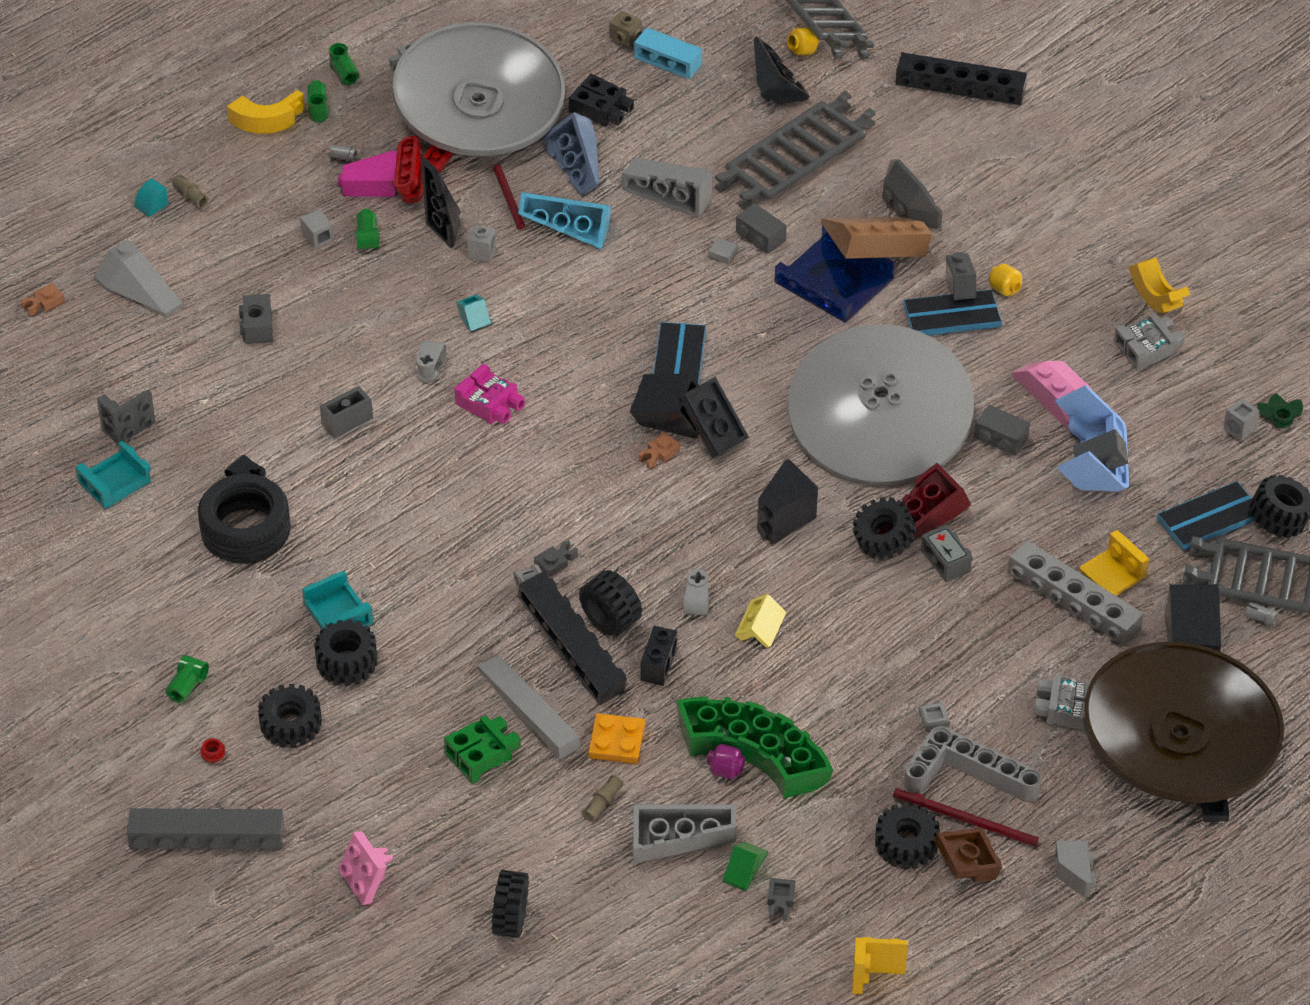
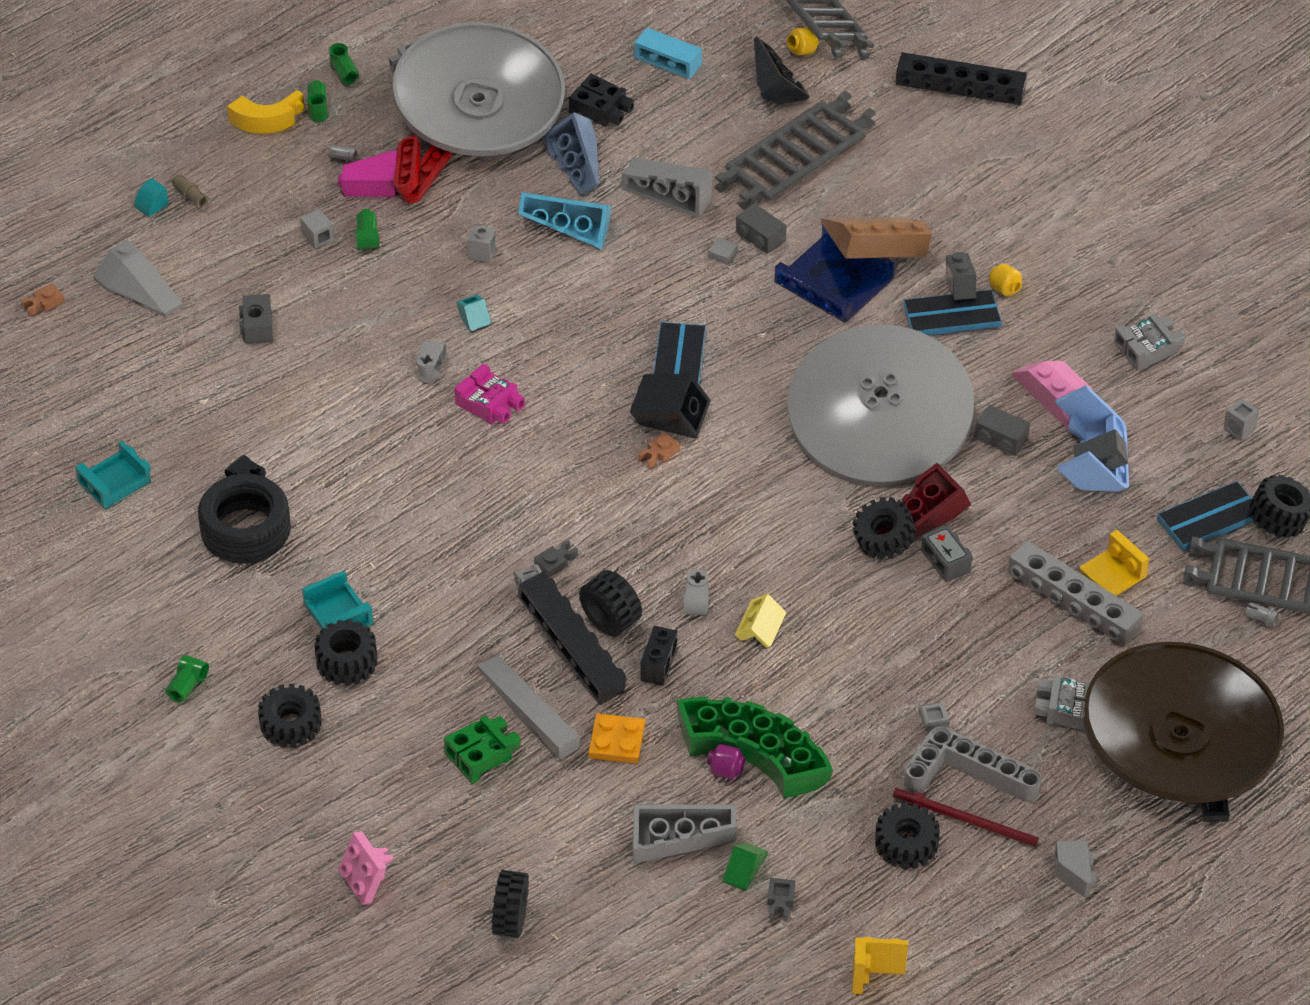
(128, 419): dark grey bracket -> none
(205, 828): dark grey brick -> none
(212, 750): red plate -> none
(346, 411): dark grey brick -> none
(440, 208): black wedge -> none
(508, 196): dark red bar -> none
(602, 798): dark tan pin -> none
(625, 28): dark tan brick -> none
(713, 417): black tile -> none
(786, 503): black slope -> none
(909, 196): dark grey wedge -> none
(969, 854): reddish brown plate -> none
(1154, 287): yellow arch -> none
(1194, 615): black slope -> none
(1279, 411): dark green plate -> none

